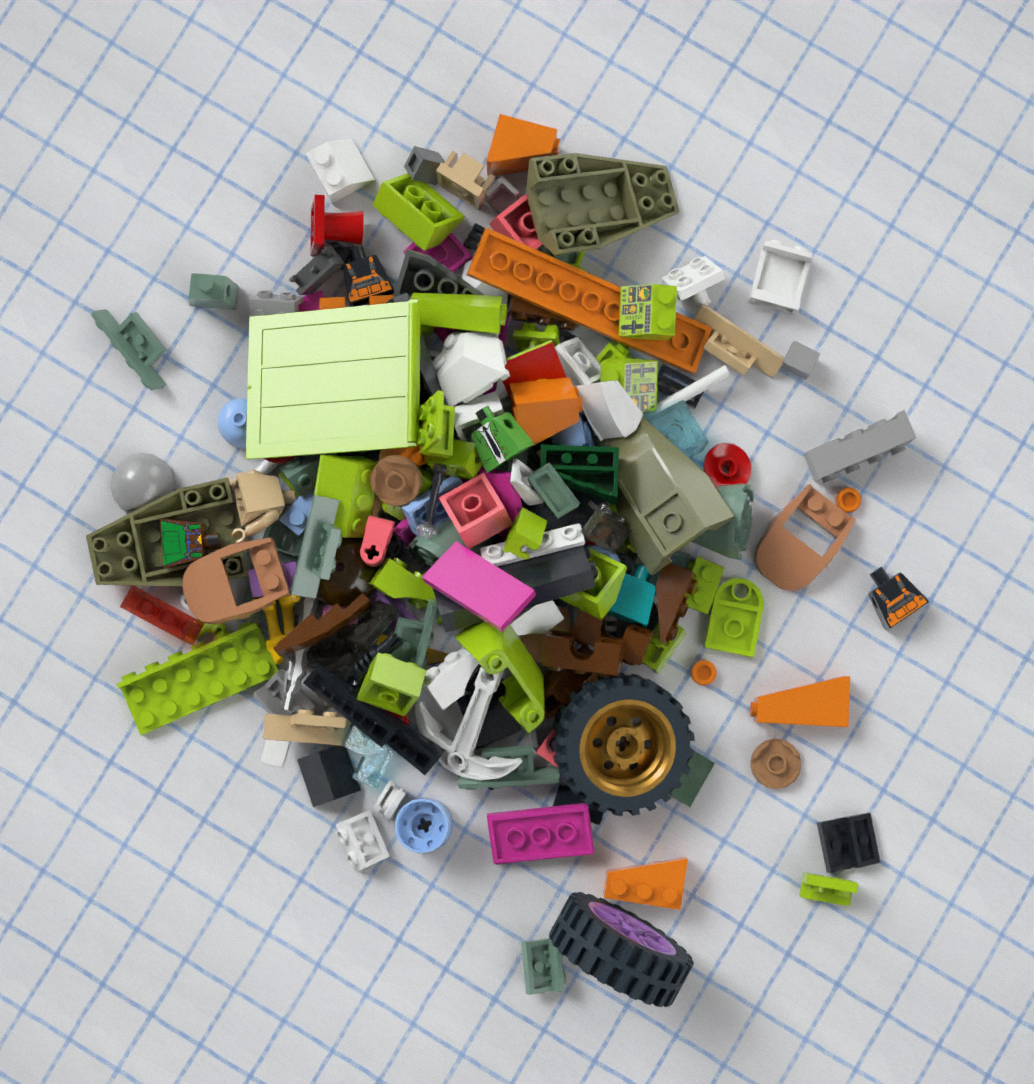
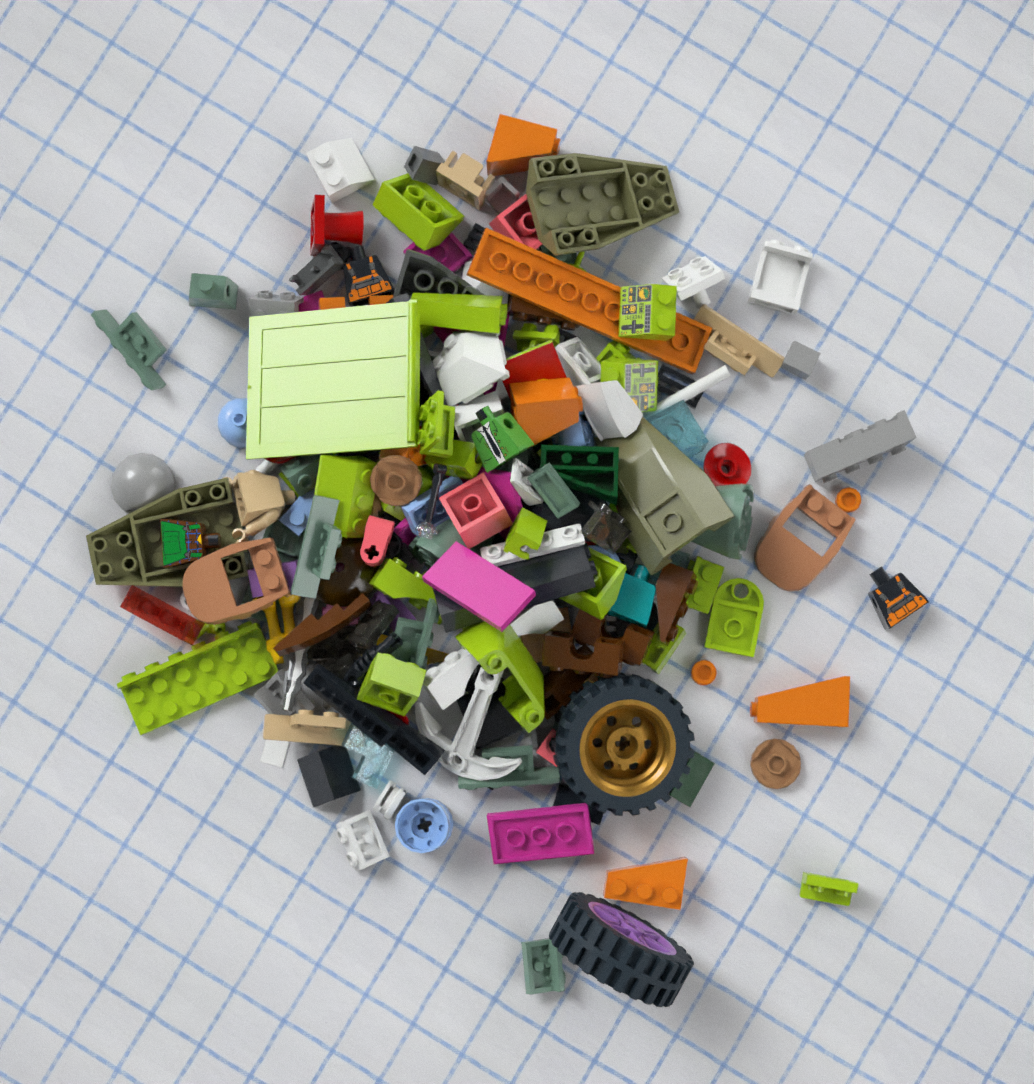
(848, 842): black slope -> none

